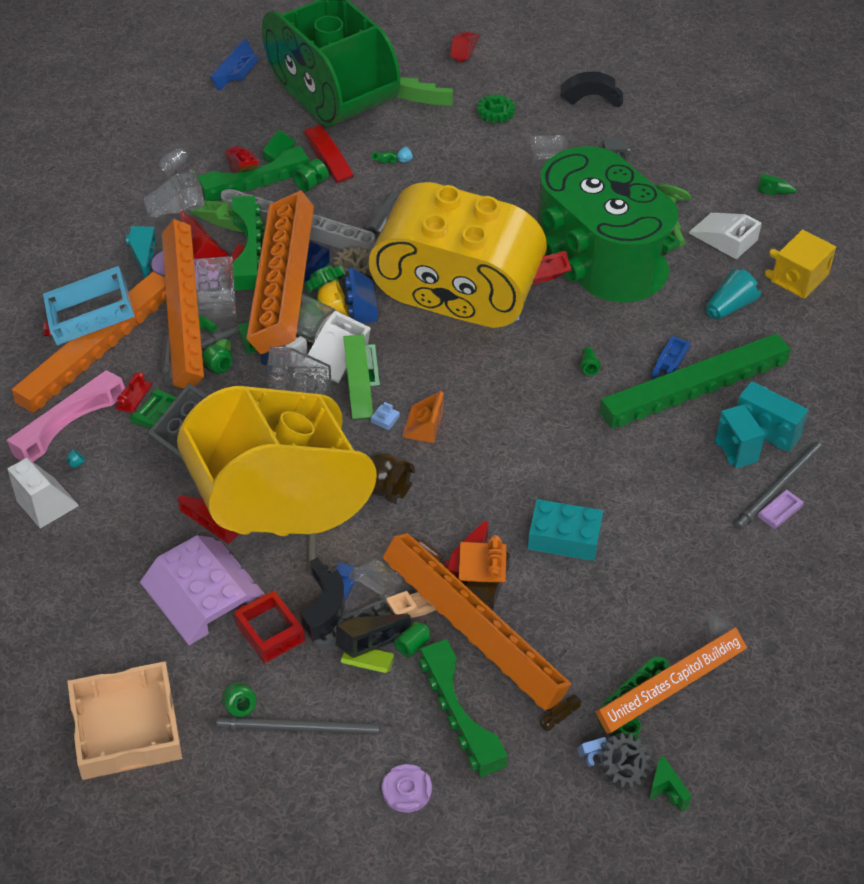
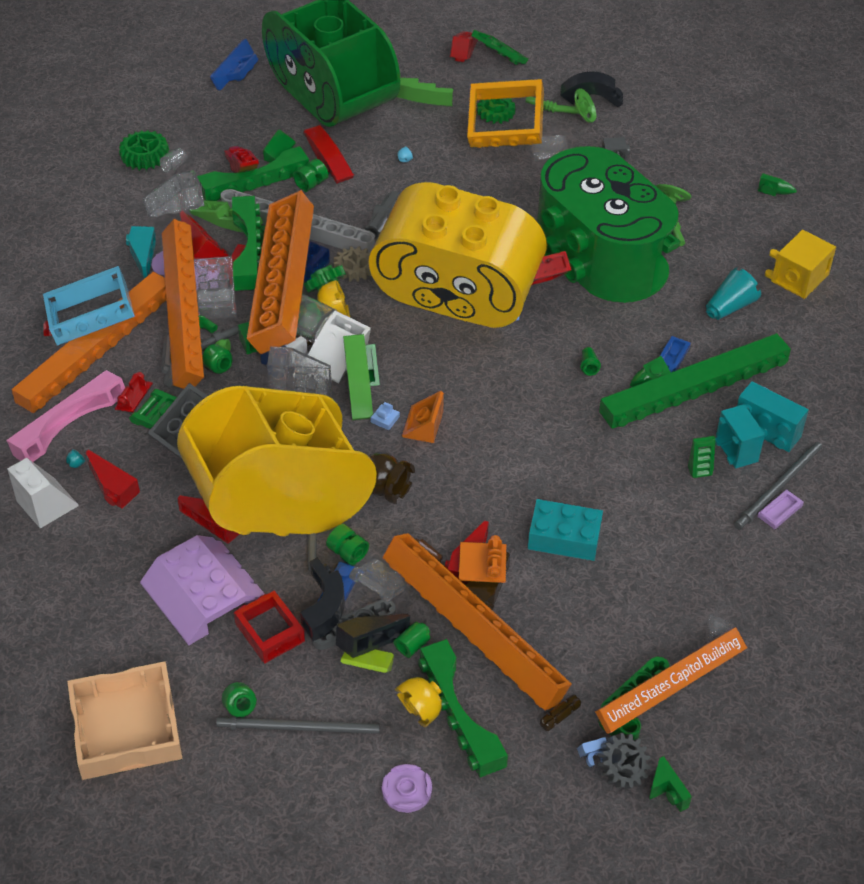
(114, 483): none -> red slope
(143, 149): none -> green gear
(347, 544): none -> green wheel
(361, 296): blue slope -> none
(385, 157): green arm -> none
(411, 604): light nougat slope -> none
(420, 699): none -> yellow cylinder
(502, 49): none -> green wing
(502, 90): none -> light orange window
(582, 106): none -> bright green dish
(651, 370): none -> green plate
(702, 459): none -> green slope
(728, 232): white slope -> none

